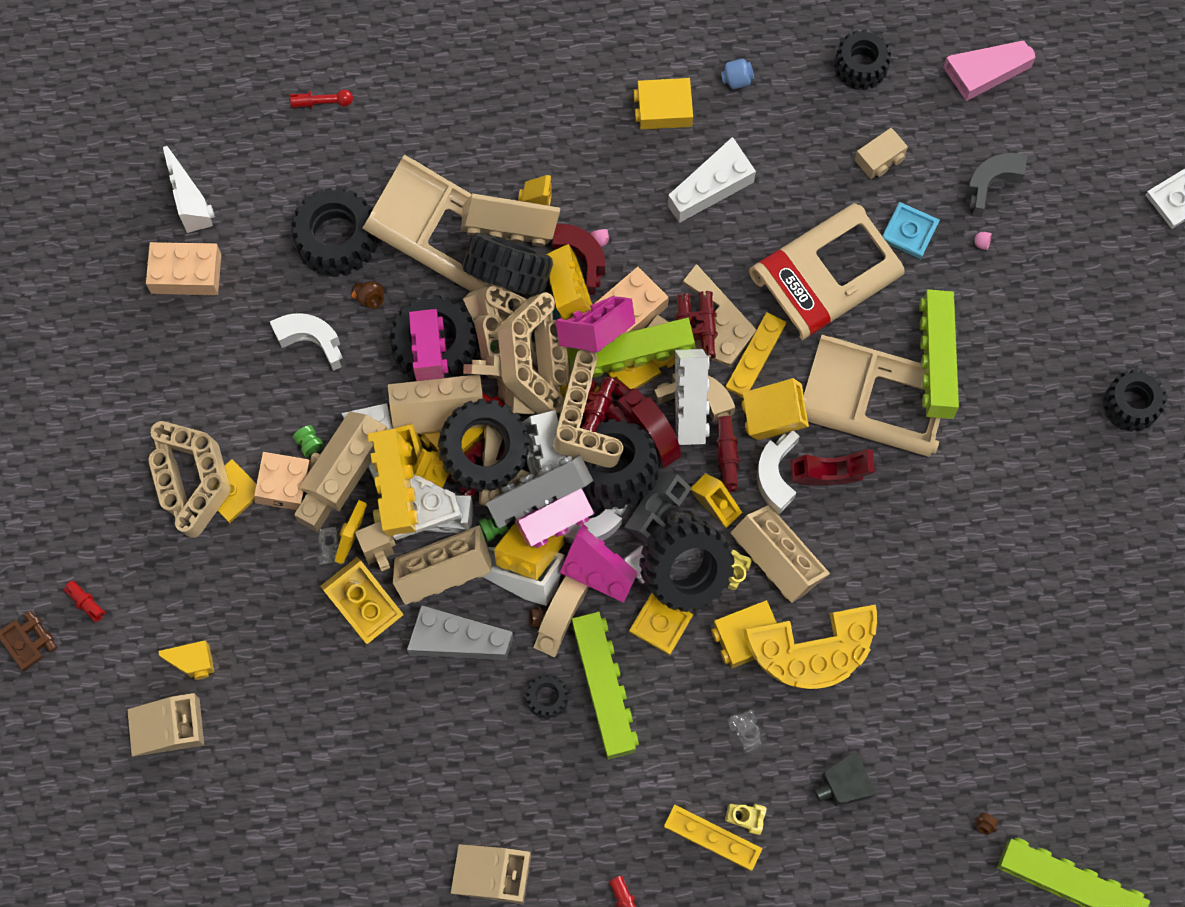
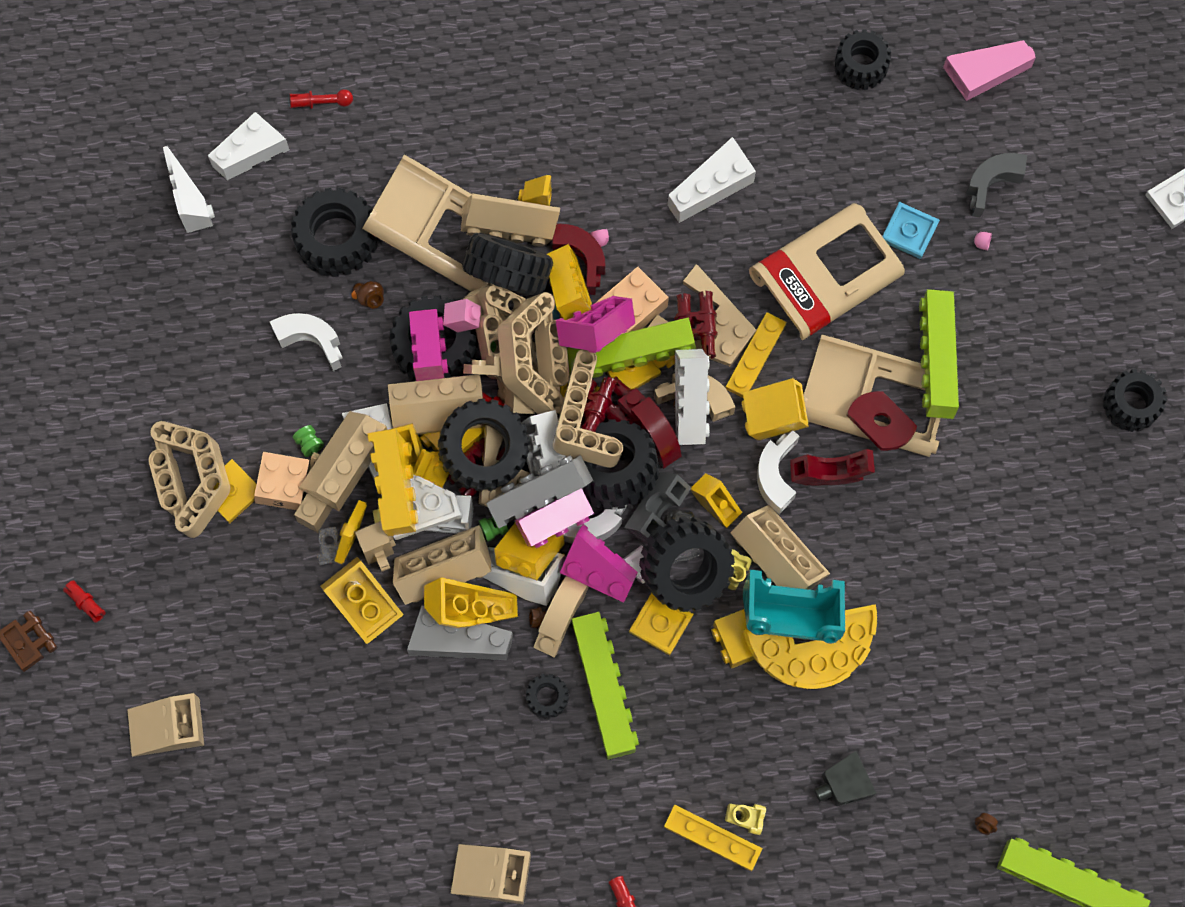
(183, 268): light nougat brick -> none
(190, 659): yellow slope -> none
(246, 147): none -> white wedge
(462, 315): none -> bright pink brick
(466, 604): none -> yellow wedge
(664, 103): yellow brick -> none
(727, 453): dark red pin -> none
(738, 74): medium blue head -> none
(745, 726): clear plate -> none
(794, 610): none -> teal windscreen
(881, 154): tan brick -> none
(888, 437): none -> dark red piece

